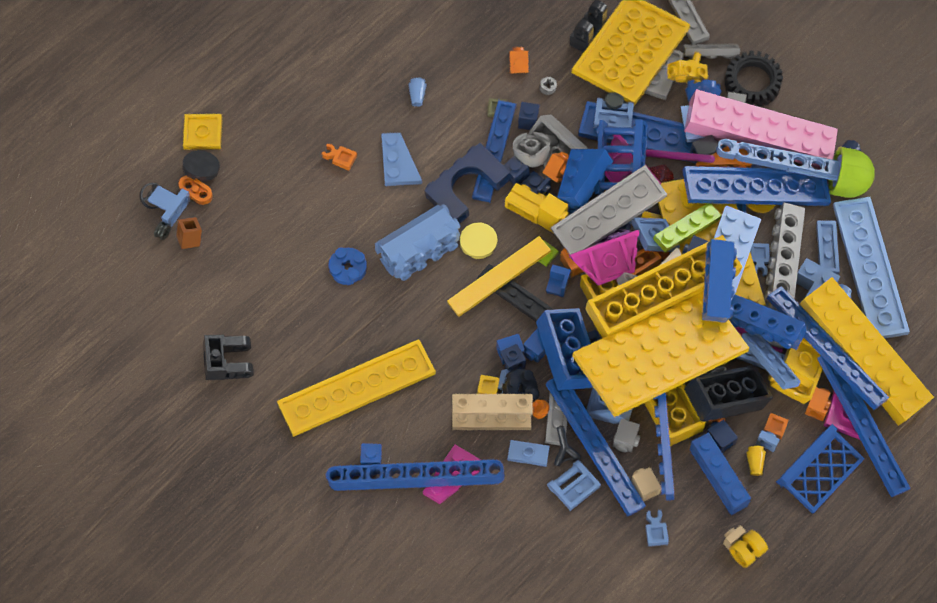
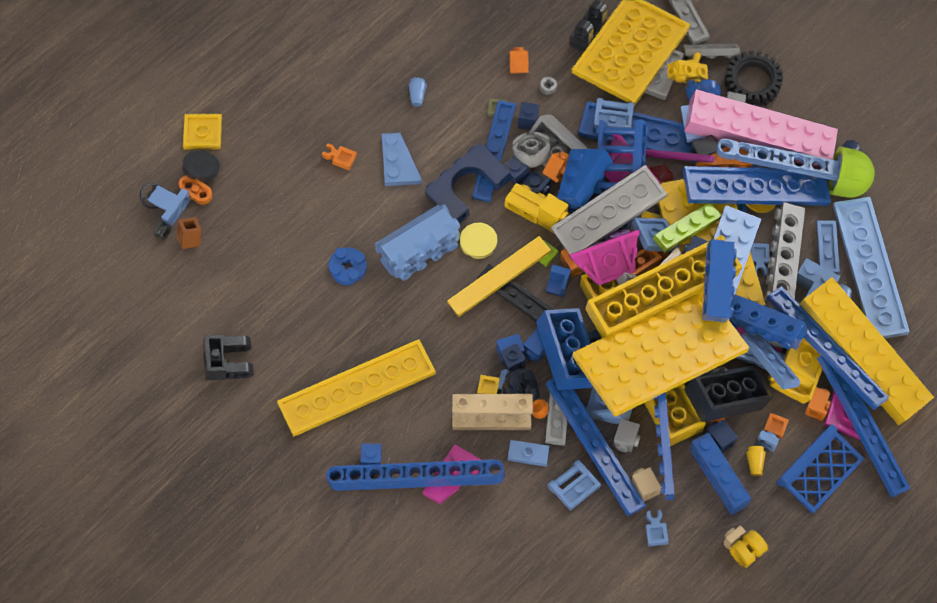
(565, 448): black piece -> none
(614, 100): pearl dark grey piece -> none

